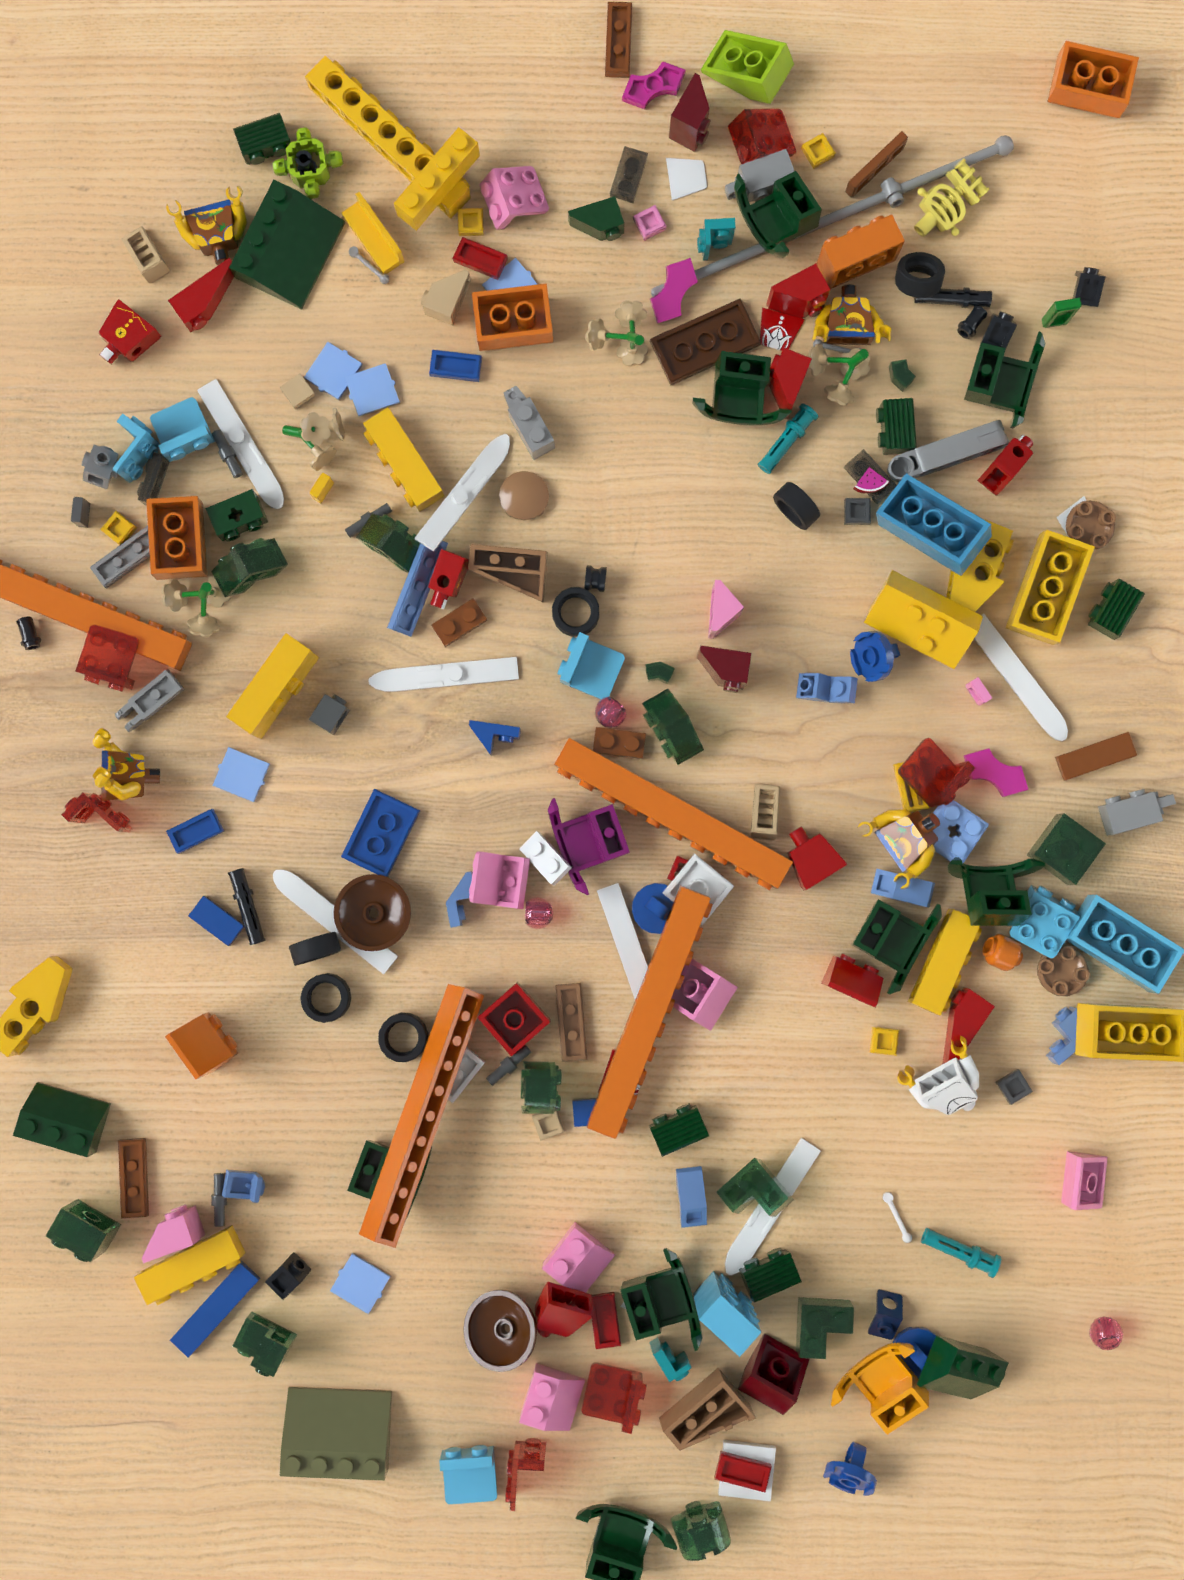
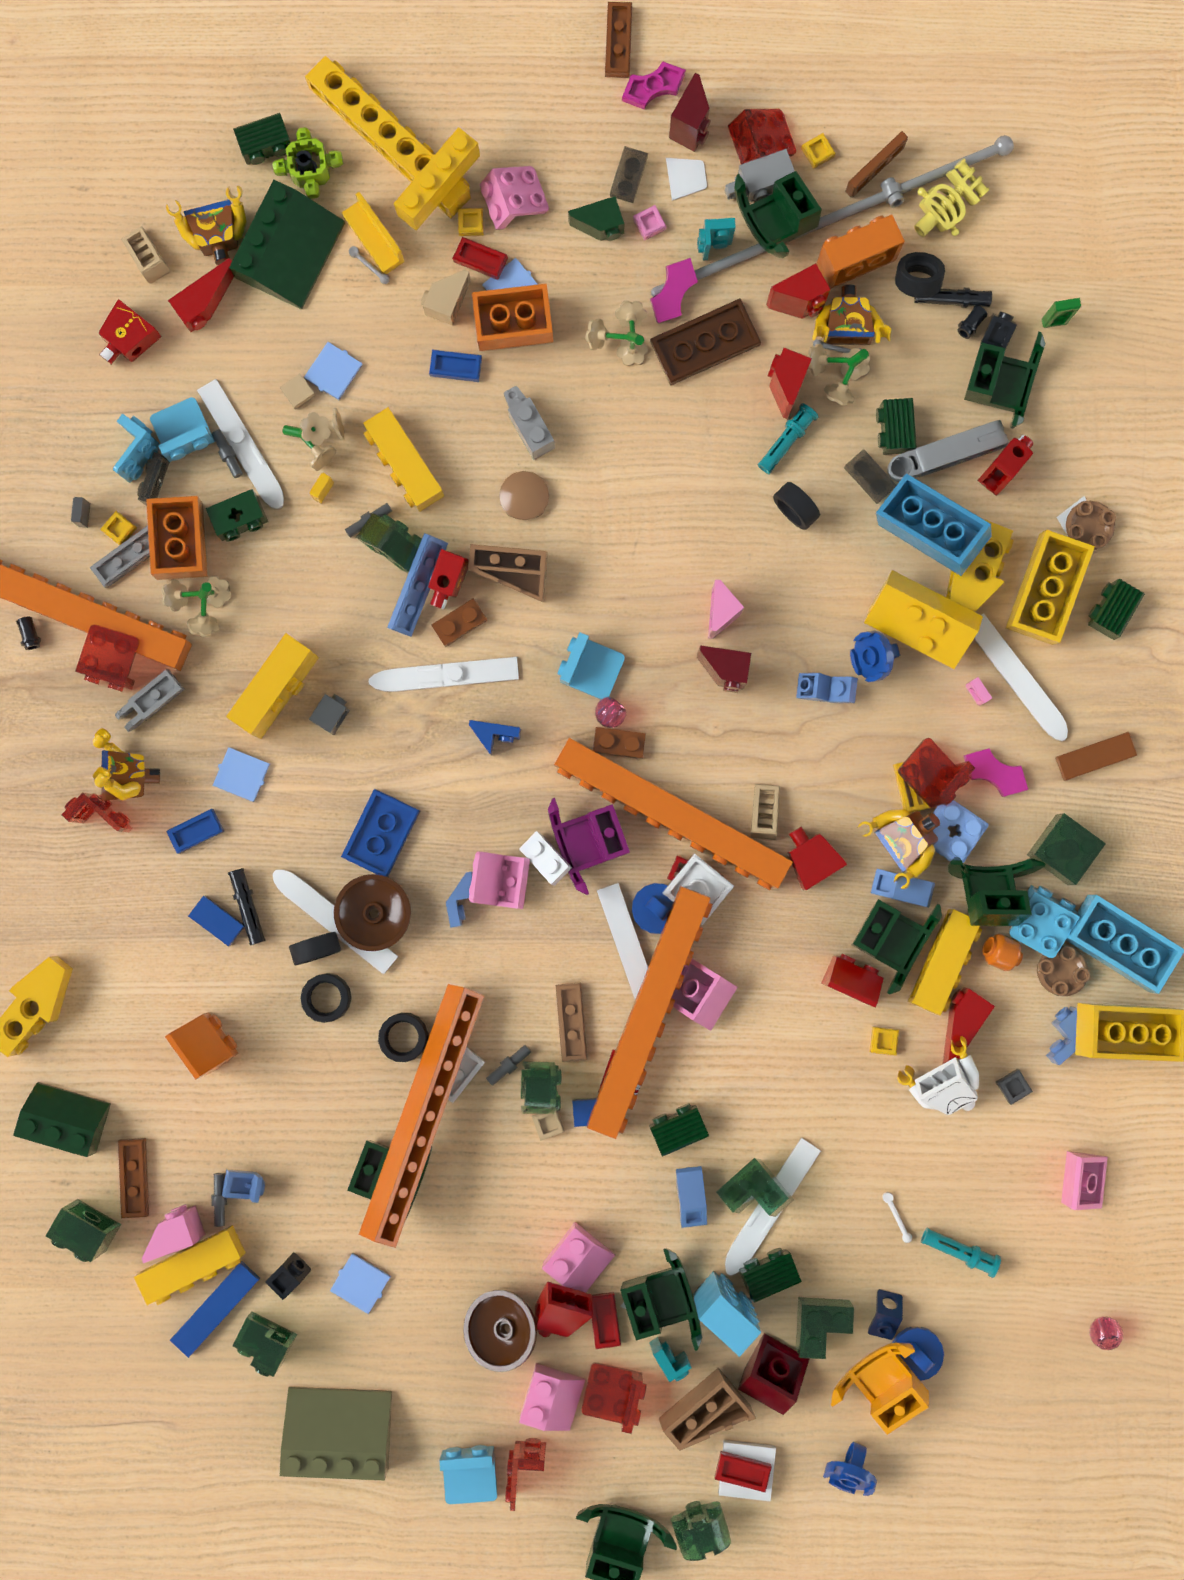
(99, 466): light grey brick -> none
(247, 565): clear green brick -> none
(372, 390): light blue piece -> none
(464, 493): white piece -> none
(514, 1019): red brick -> none
(538, 913): clear pink piece -> none
(575, 592): black tyre -> none
(595, 578): black wheel -> none
(659, 671): clear green piece -> none
(672, 726): clear green brick -> none
(740, 391): dark green piece -> none
(749, 65): lime slope -> none
(778, 329): red sticker -> none
(857, 511): dark grey tile -> none
(871, 482): dark pink tile -> none
(900, 374): clear green piece -> none
(961, 1369): dark green slope -> none
(1089, 286): black bracket -> none
(1093, 79): orange brick -> none
(1133, 812): light grey hinge -> none

